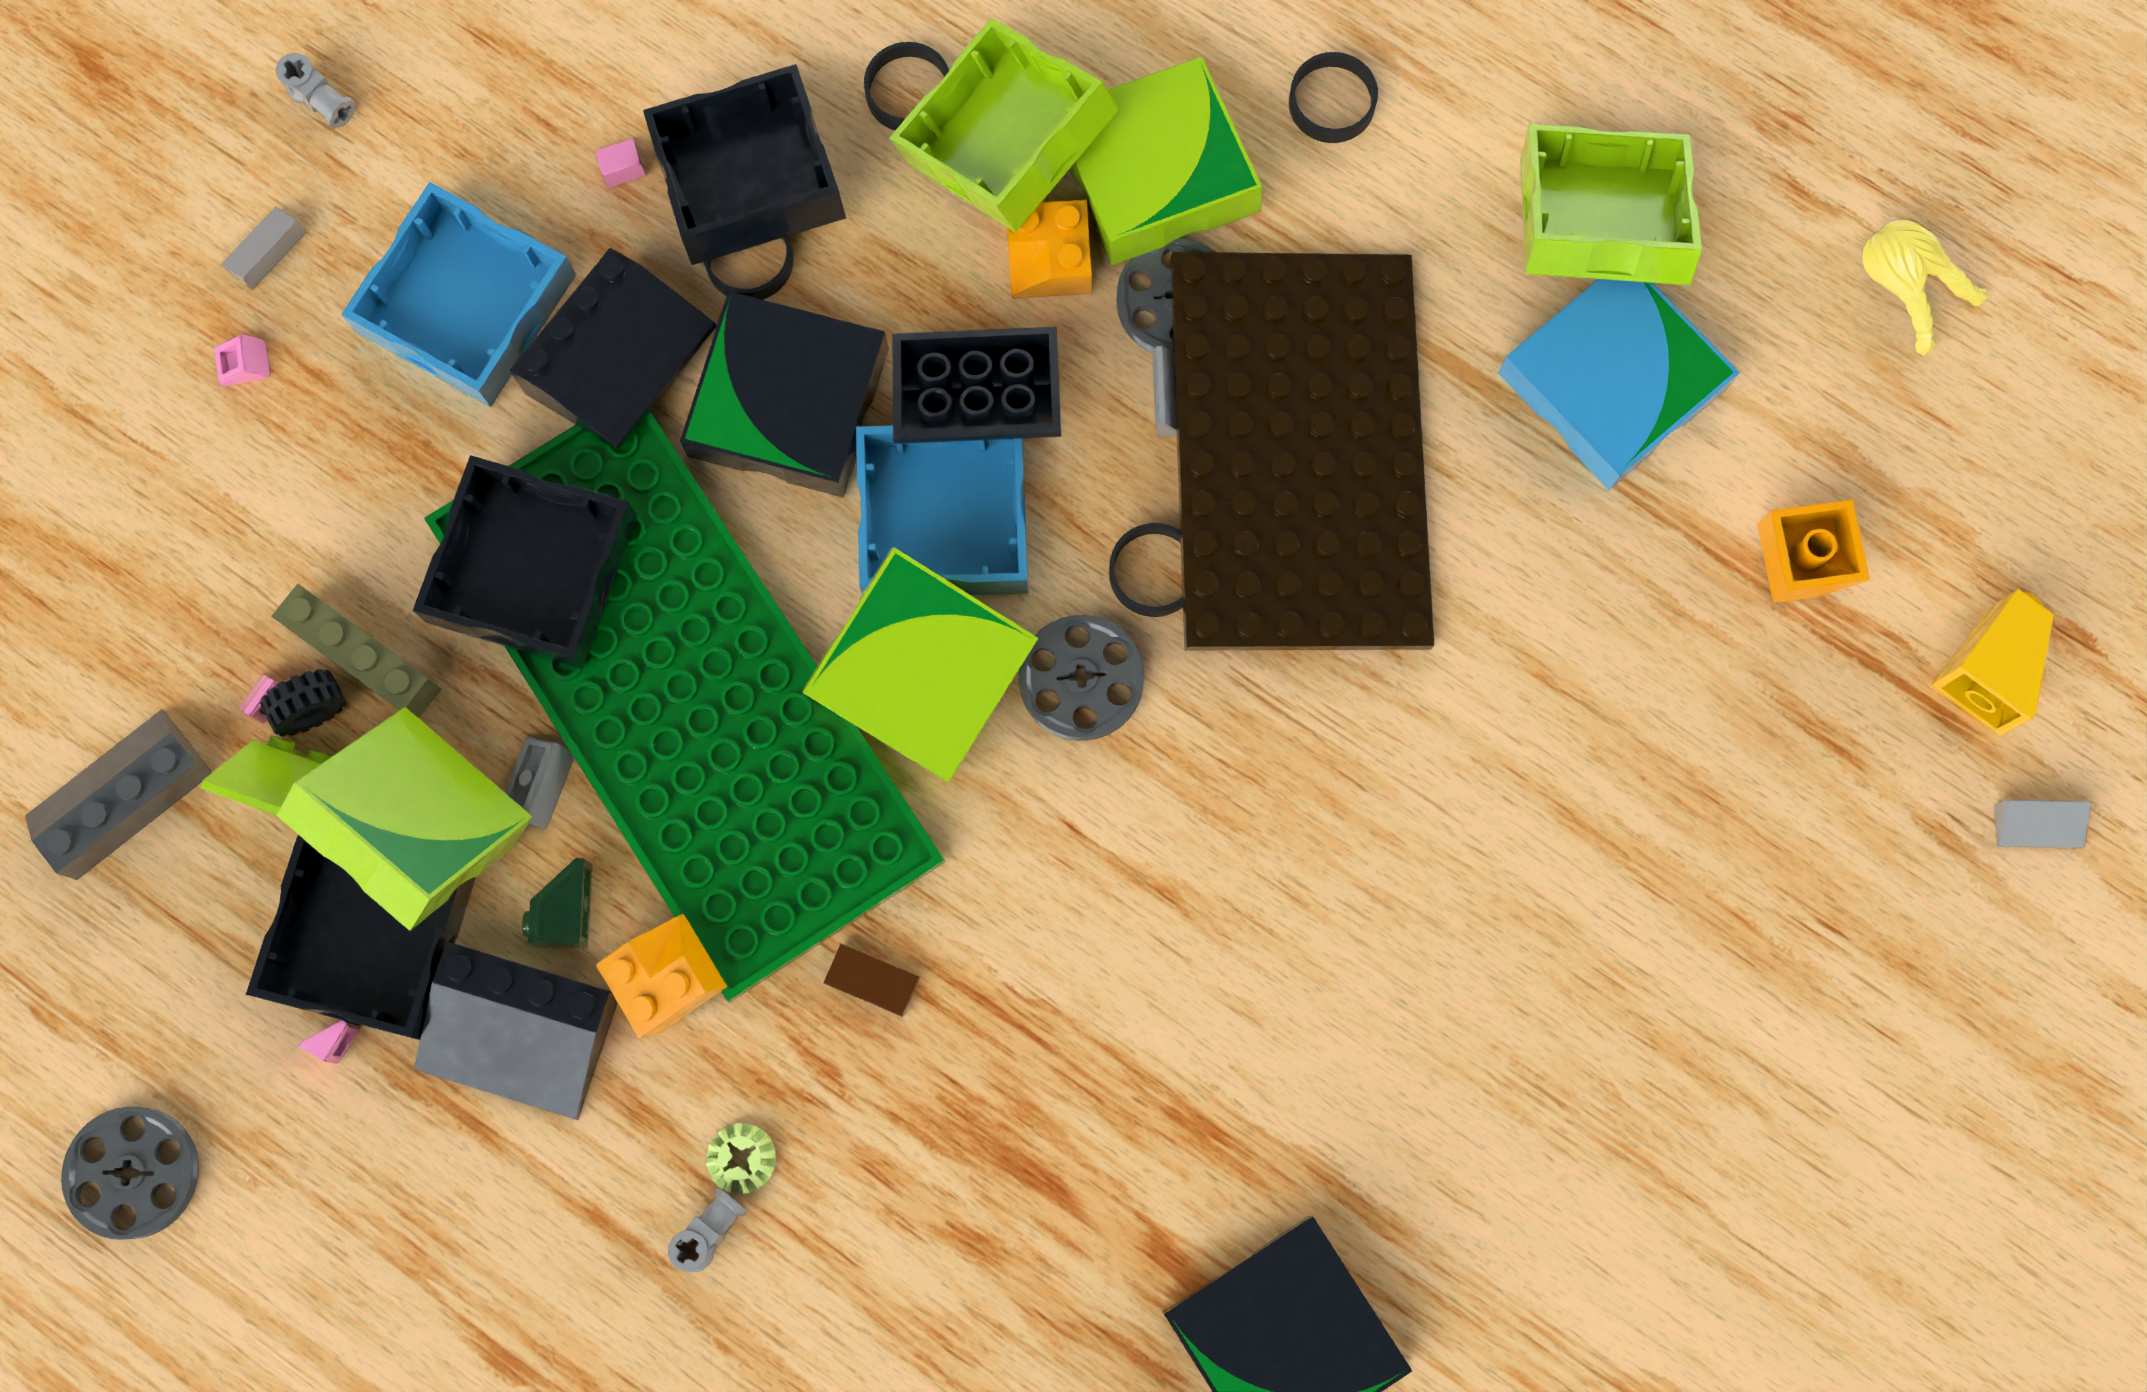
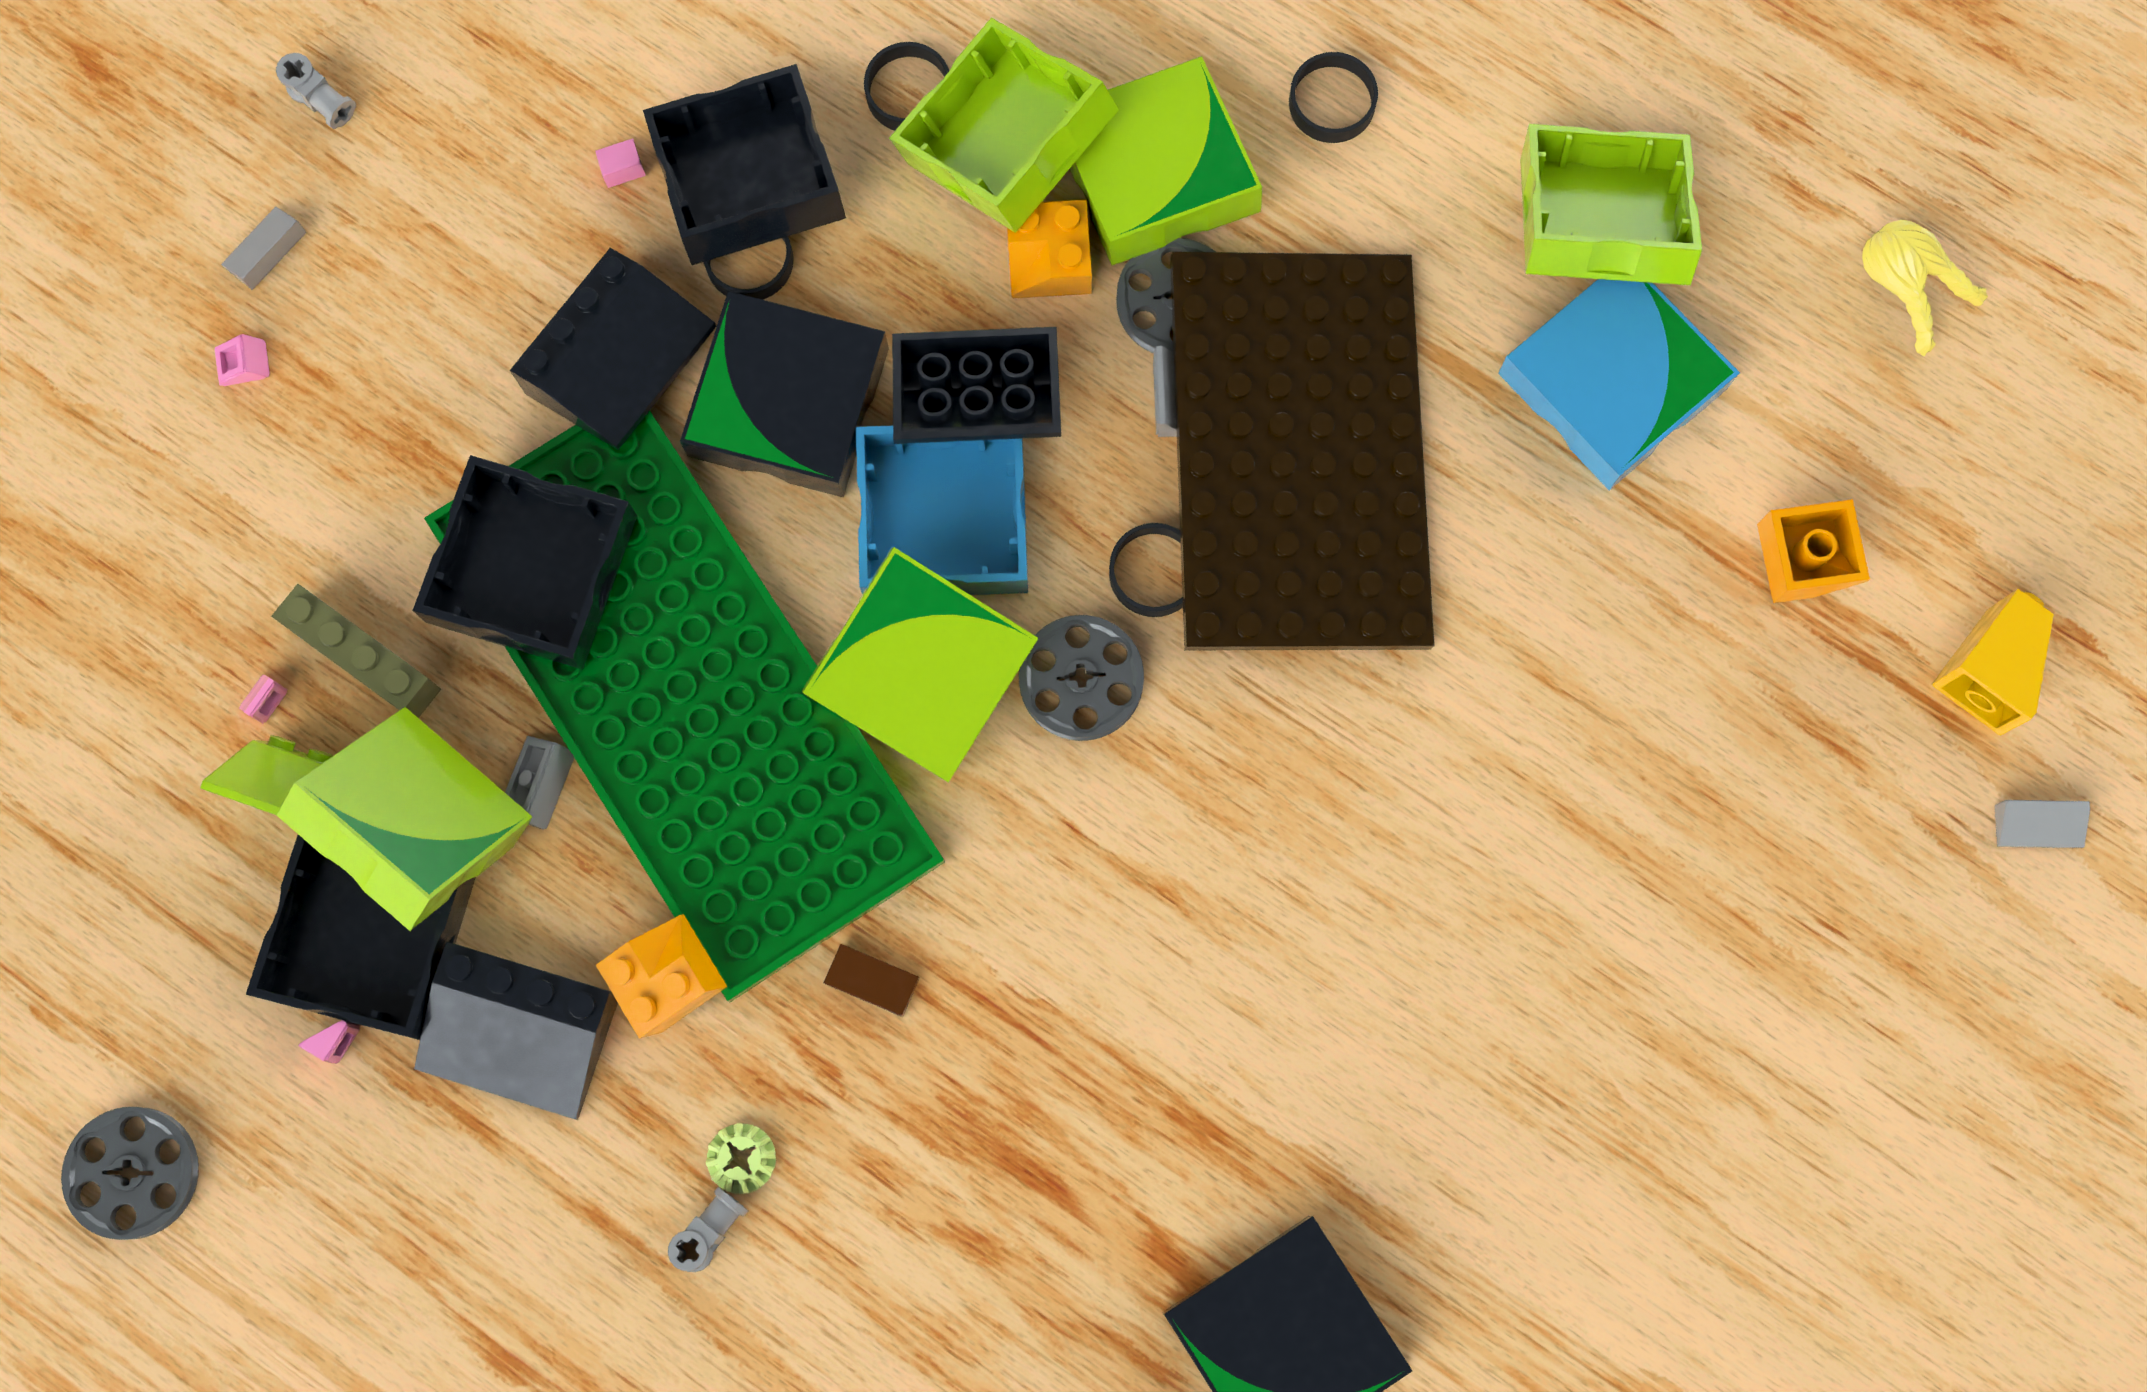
(116, 797): dark grey slope -> none
(303, 702): black tyre -> none
(459, 294): dark azure tile -> none
(561, 909): clear green slope -> none

